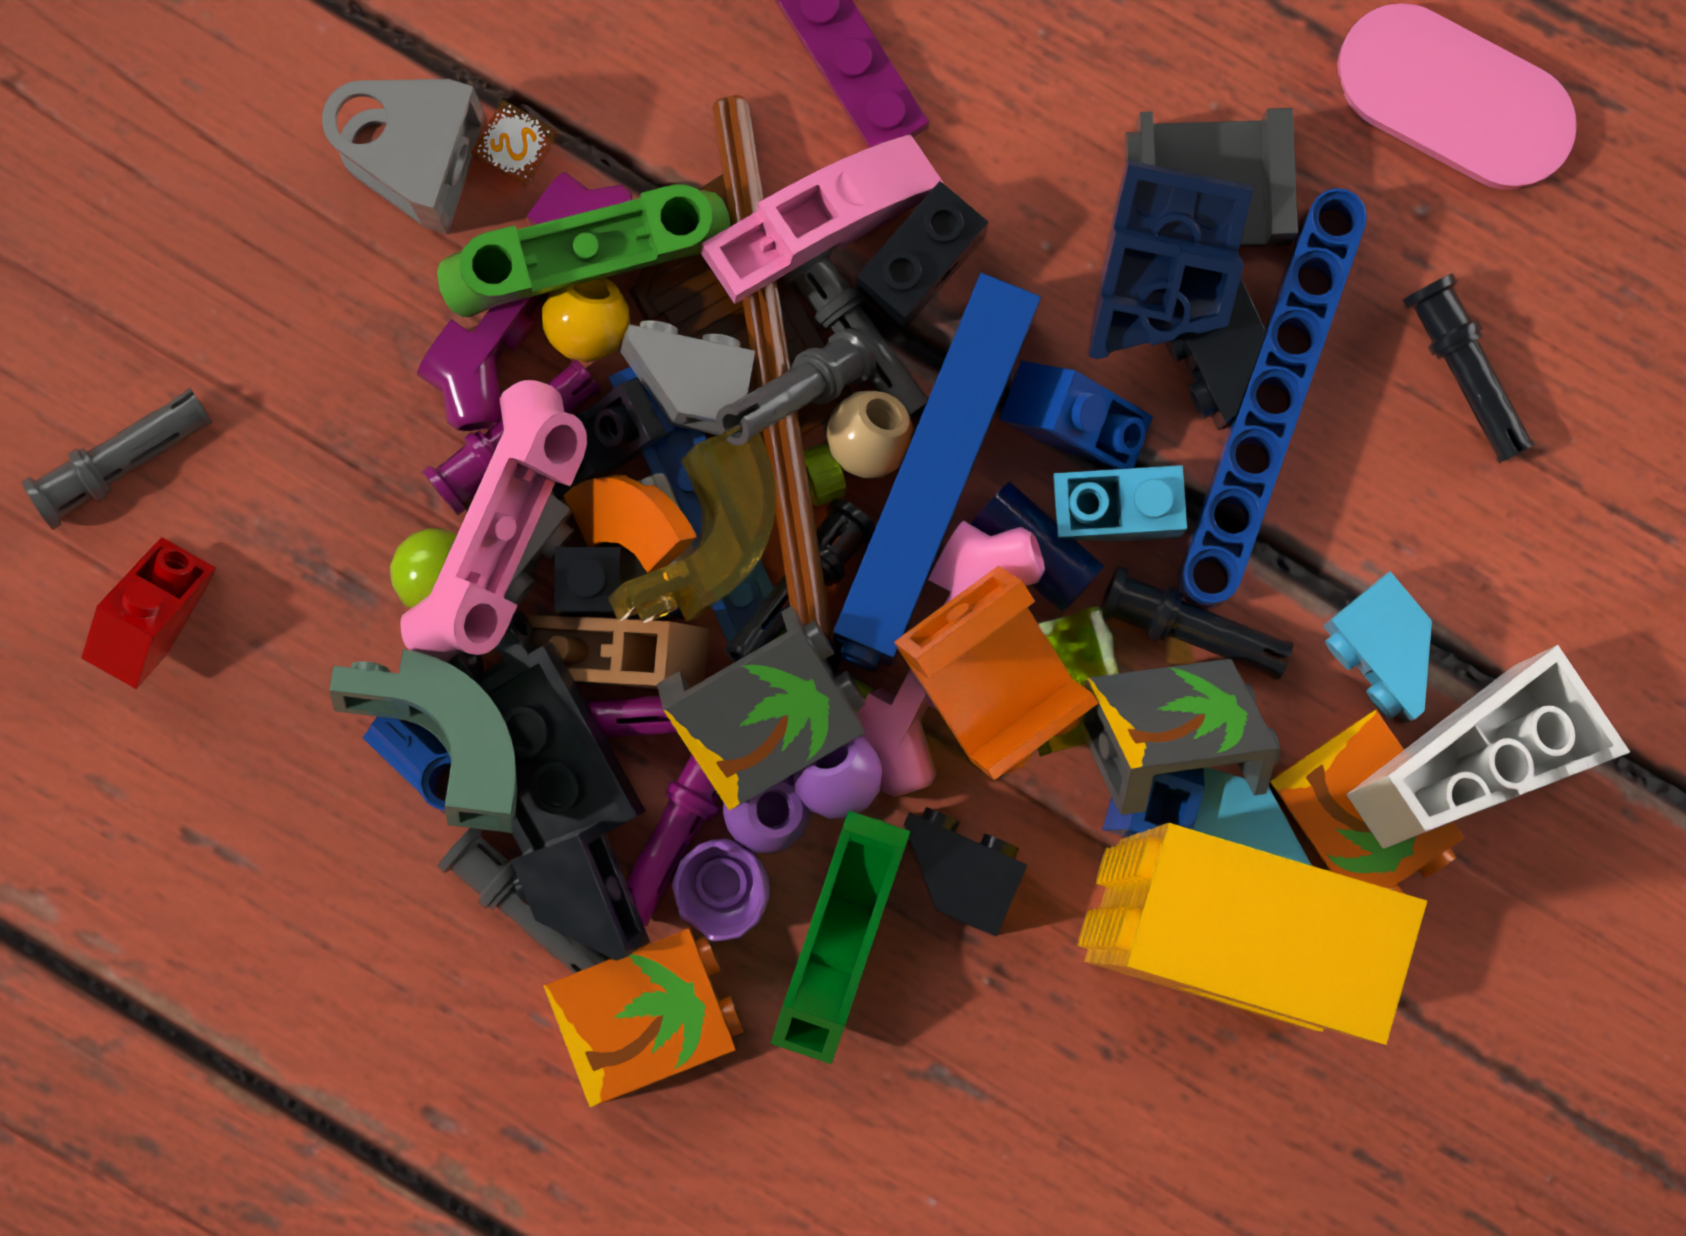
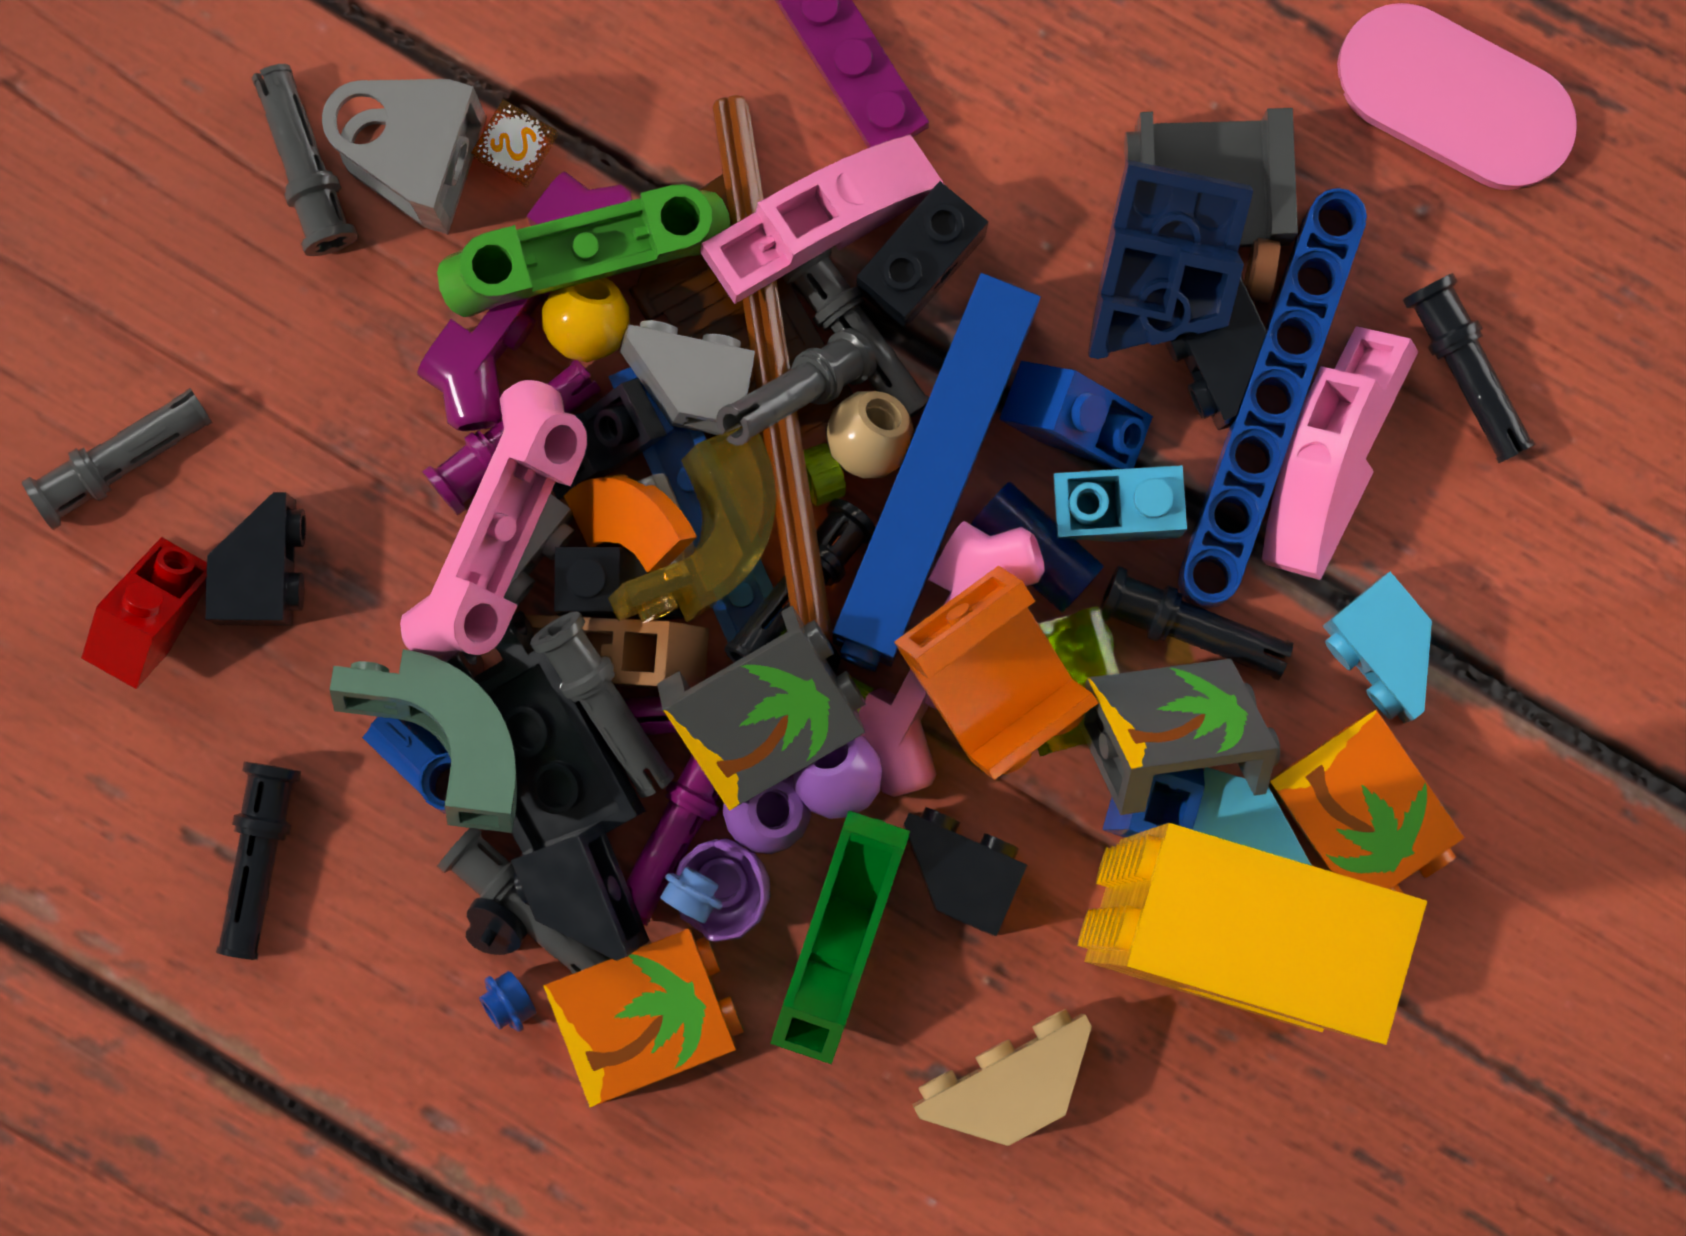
(254, 566): none -> black slope
(260, 829): none -> black pin
(310, 186): none -> dark grey pin
(419, 563): lime piece -> none
(494, 928): none -> black piece
(507, 1002): none -> blue plate
(589, 680): none -> dark grey pin
(691, 894): none -> medium blue plate
(1013, 1088): none -> tan slope
(1262, 269): none -> nougat tile
(1328, 451): none -> bright pink slope
(1500, 744): white wedge -> none

